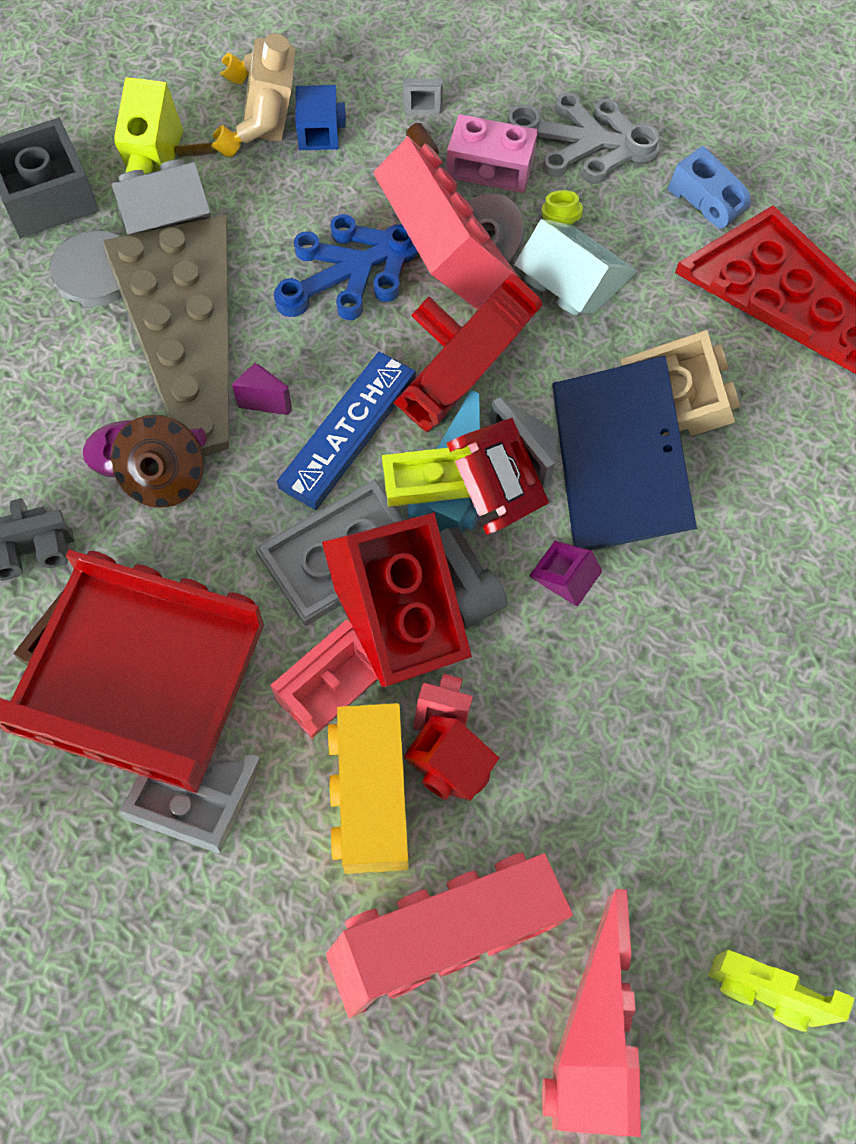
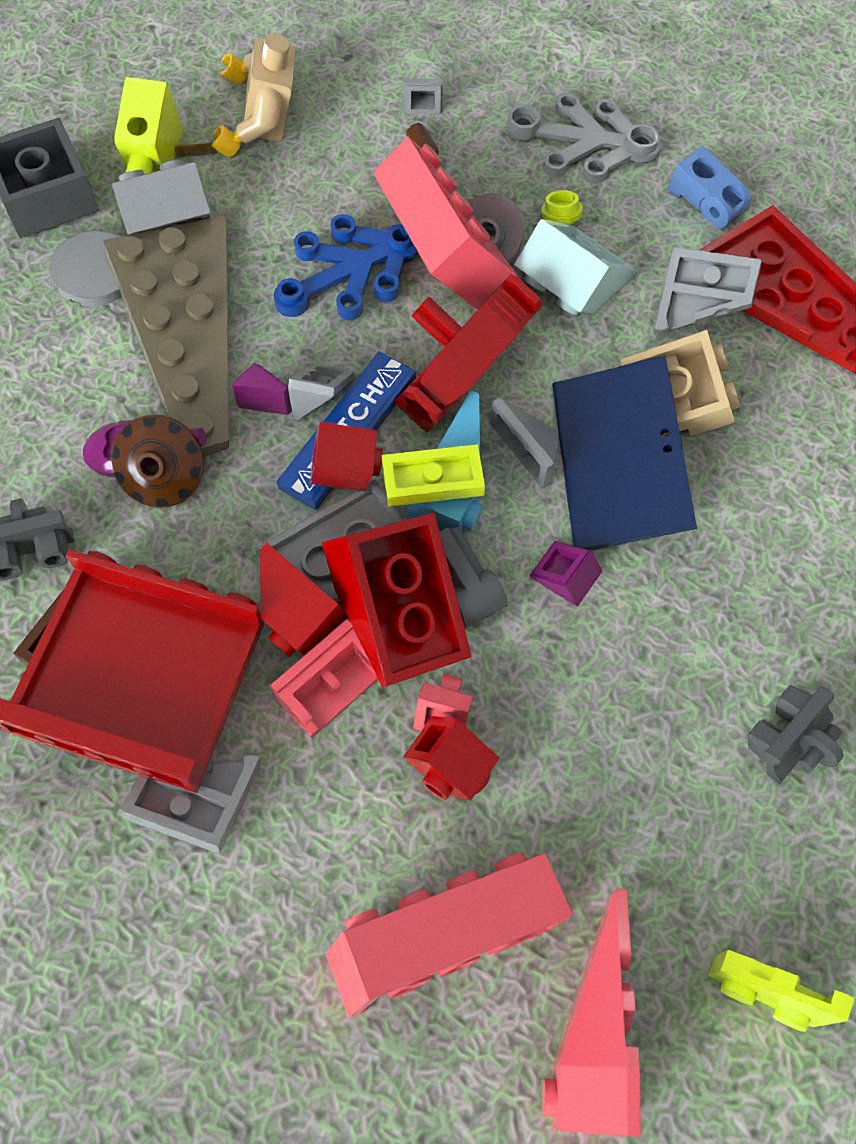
(294, 605): none -> red slope
(315, 386): none -> light grey slope
(318, 117): blue brick -> none
(345, 457): none -> red brick
(368, 789): yellow brick -> none
(491, 153): bright pink brick -> none
(499, 474): red container -> none
(705, 287): none -> light grey wing
(805, 740): none -> dark grey hips

